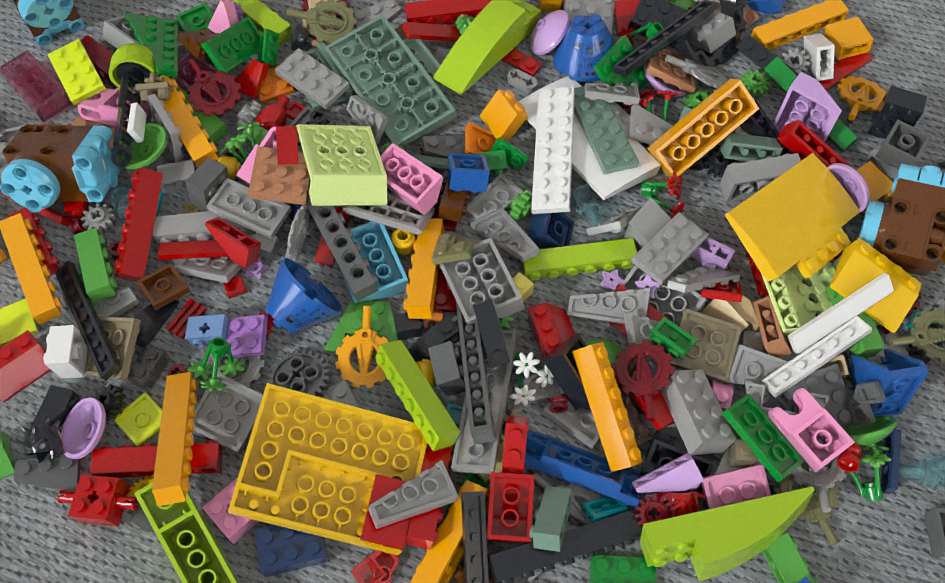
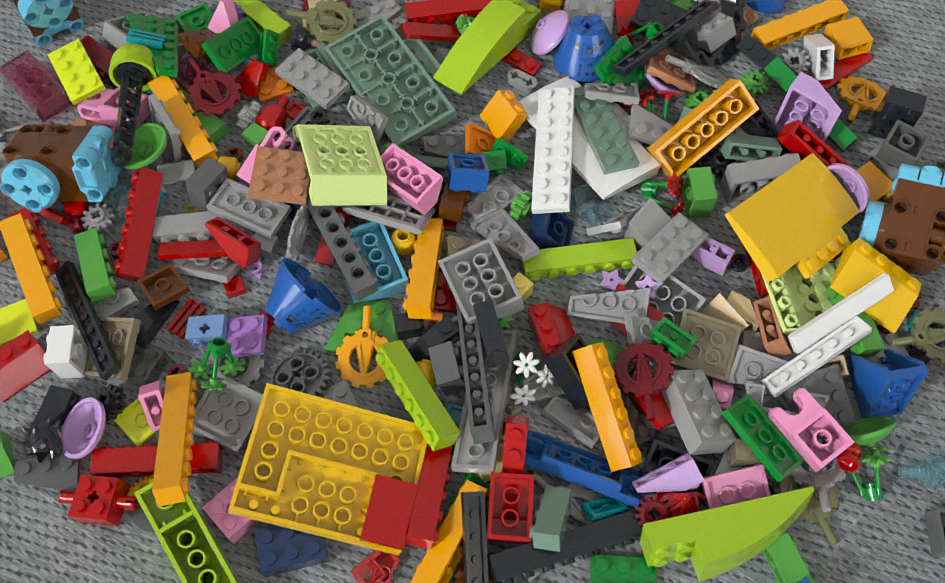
(137, 122): white tile -> none
(145, 38): none -> teal tile
(152, 399): none -> bright pink slope
(155, 85): dark tan hips -> none
(238, 142): bright green plant -> none
(287, 145): red sticker -> none
(424, 493): light grey wing -> none
(450, 250): olive plate -> none
(558, 404): dark red bush -> none
(699, 192): none -> bright green brick
(702, 277): light grey wing -> none
(728, 292): red tile -> none
(742, 258): none -> black bush
(859, 406): dark grey tile -> none
(890, 469): dark blue tile -> none

